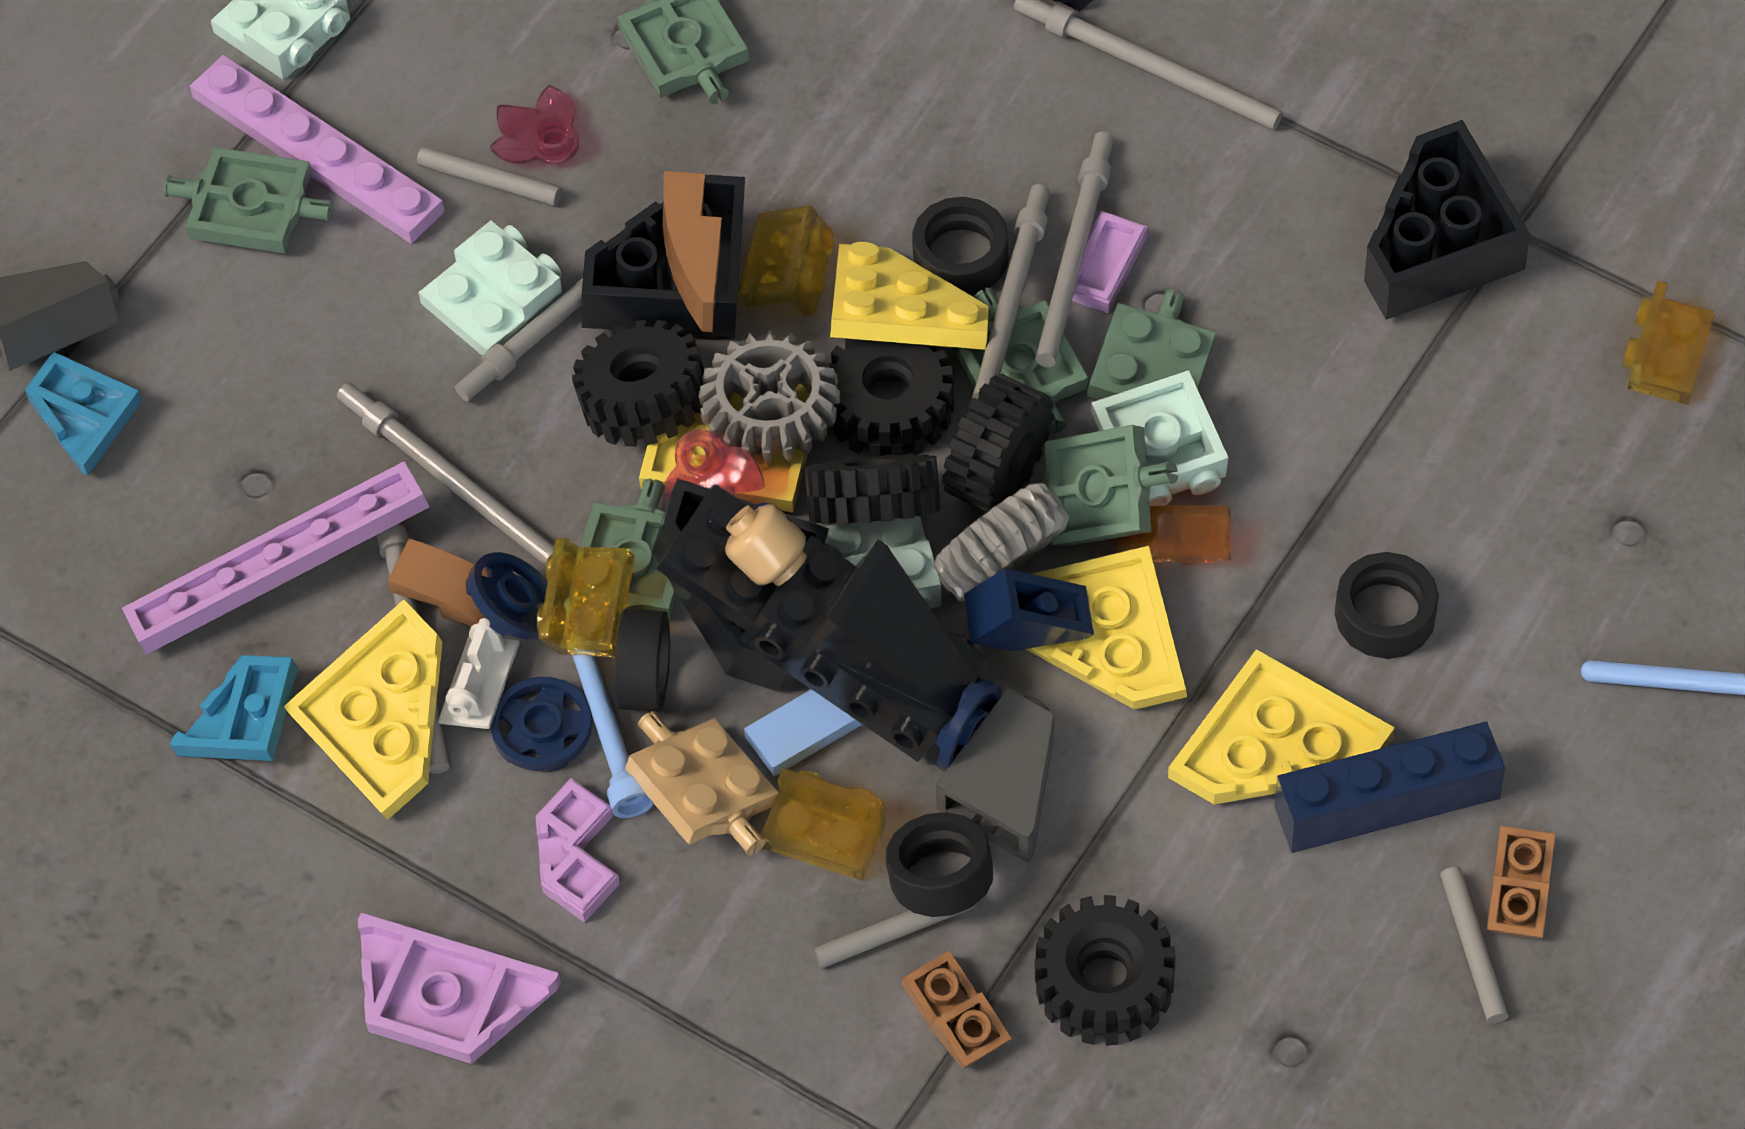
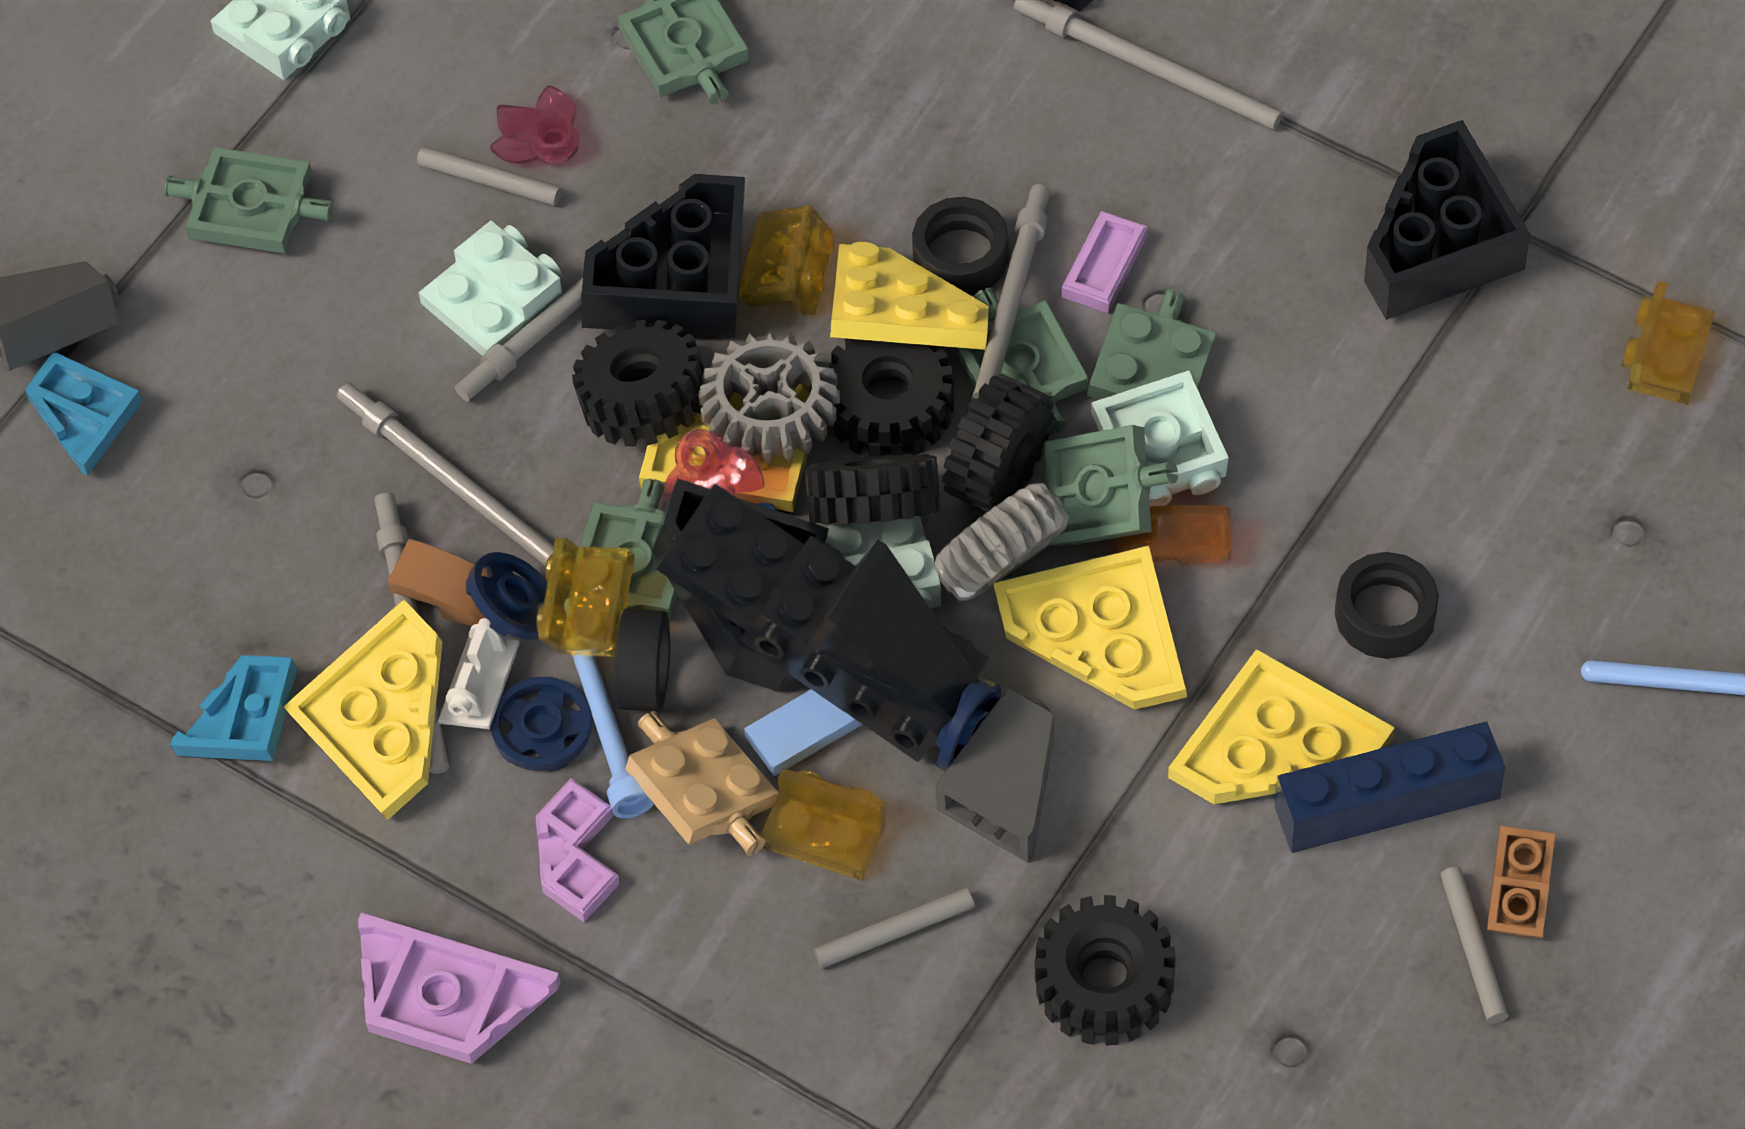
(275, 557): lavender plate -> none
(333, 157): lavender plate -> none
(691, 244): medium nougat slope -> none
(765, 544): tan head -> none
(940, 894): black tyre -> none
(954, 1010): medium nougat slope -> none
(1027, 611): dark blue slope -> none
(1092, 179): light grey bar -> none

